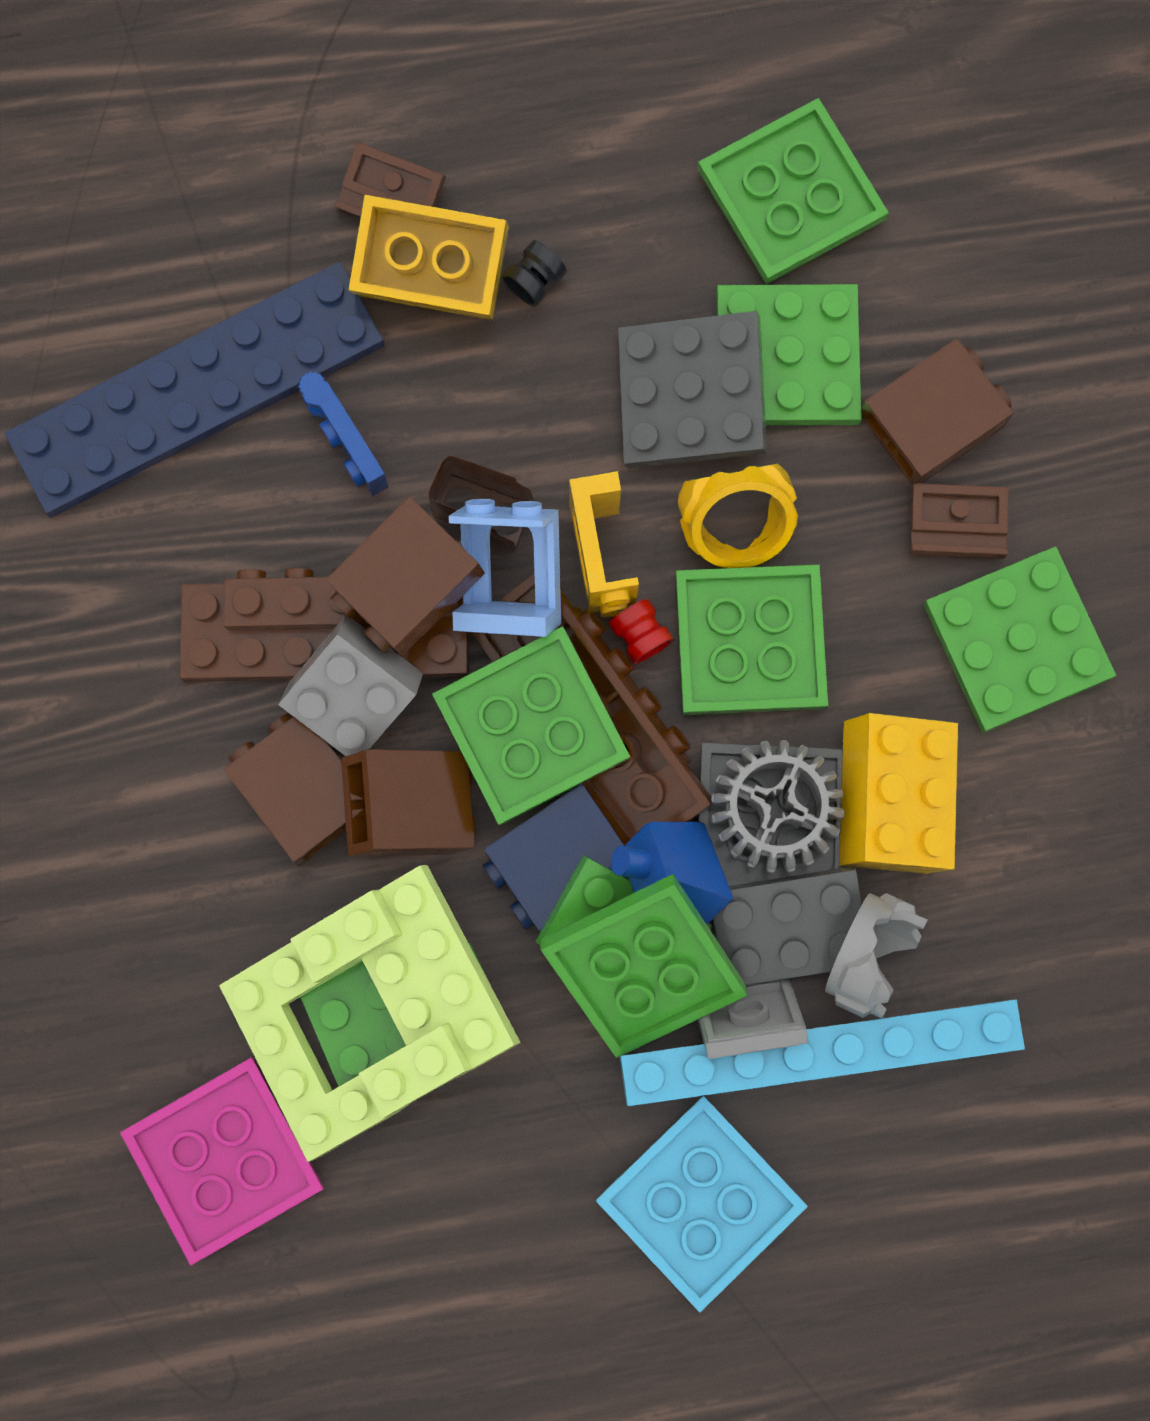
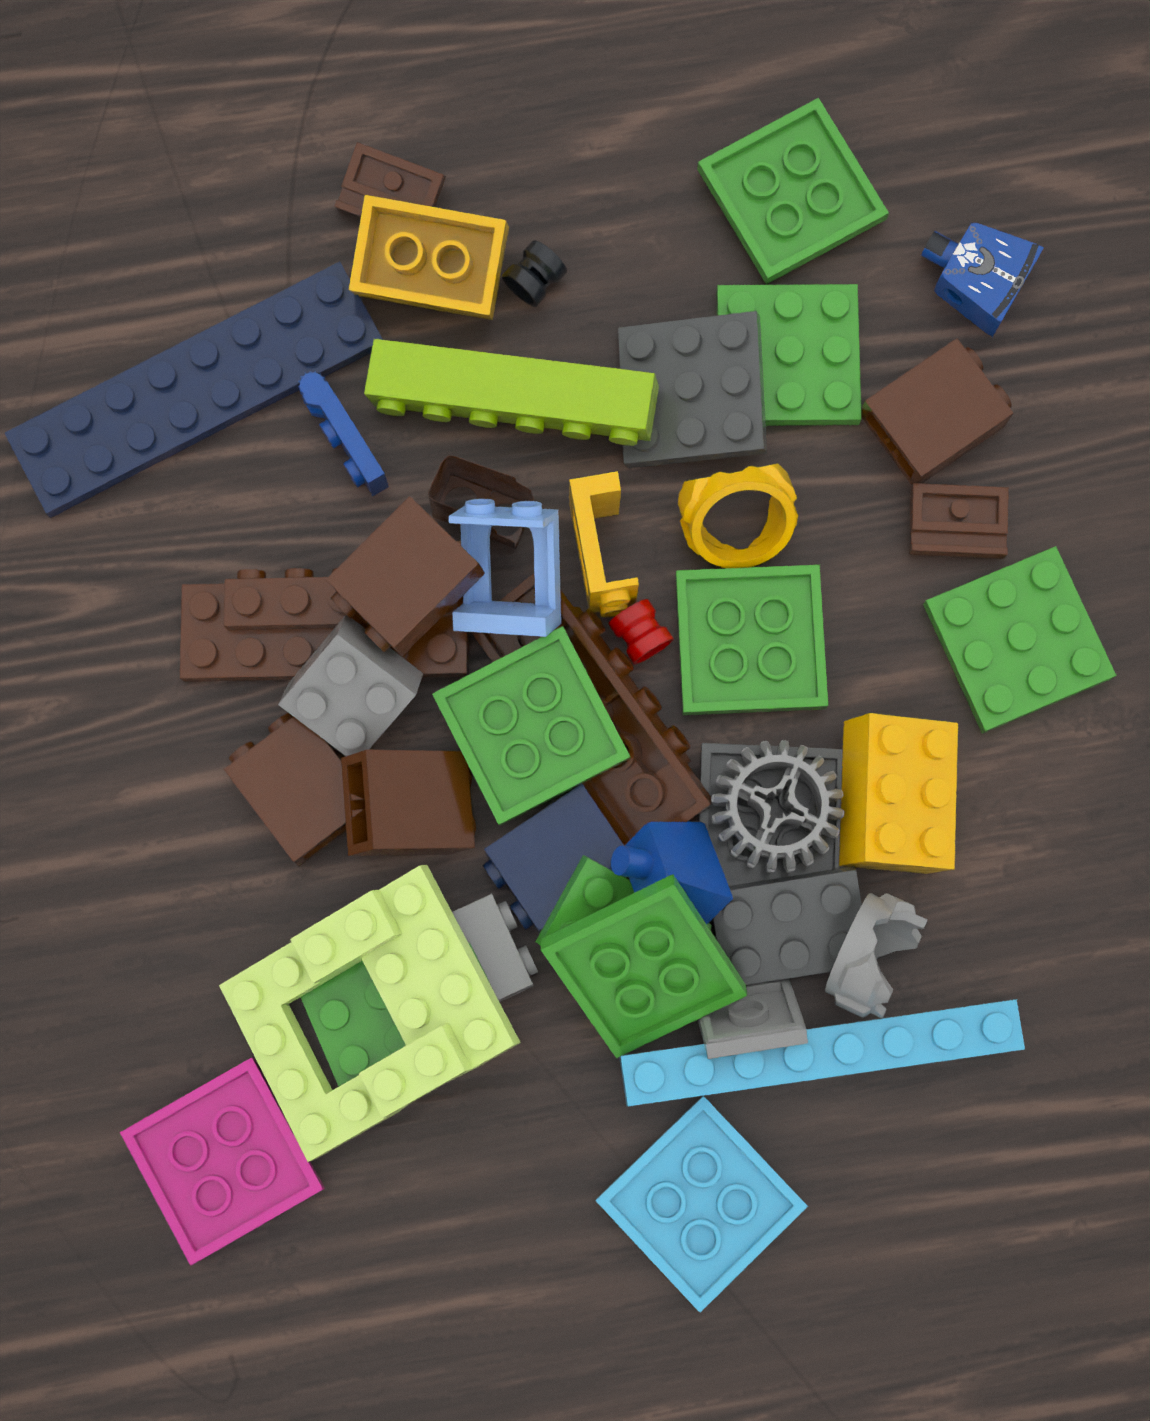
(487, 930): none -> light grey brick
(512, 391): none -> lime brick
(981, 272): none -> blue torso

